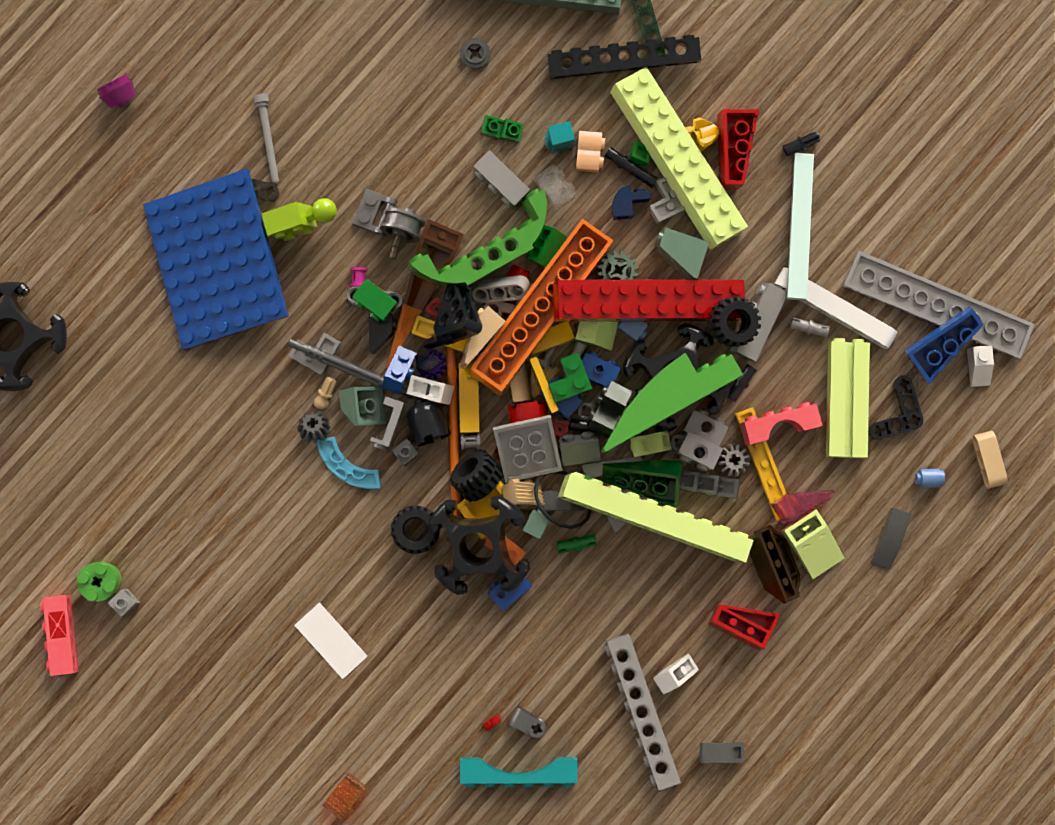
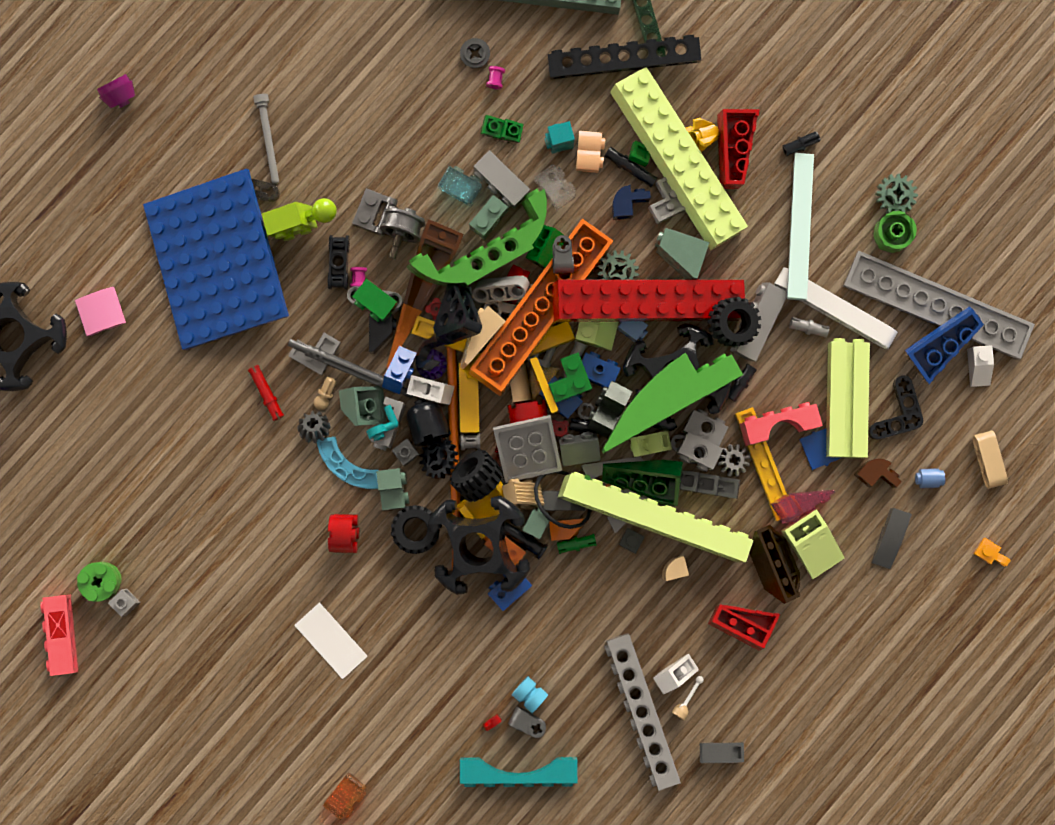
(100, 311): none -> bright pink slope
(269, 399): none -> red pin
(338, 249): none -> black piece
(343, 533): none -> red brick
(377, 432): none -> teal plate
(391, 489): none -> sand green brick
(438, 458): none -> black gear
(460, 186): none -> clear light blue brick
(488, 217): none -> sand green brick
(495, 77): none -> dark pink bush
(527, 541): none -> black pin
(529, 694): none -> medium azure wheel
(561, 533): none -> orange slope
(562, 258): none -> dark grey piece
(631, 540): none -> pearl dark grey plate
(675, 569): none -> tan brick
(681, 709): none -> hinge
(815, 449): none -> blue piece
(876, 469): none -> reddish brown brick
(898, 184): none -> sand green gear
(900, 223): none -> bright green brick
(990, 552): none -> light orange plate

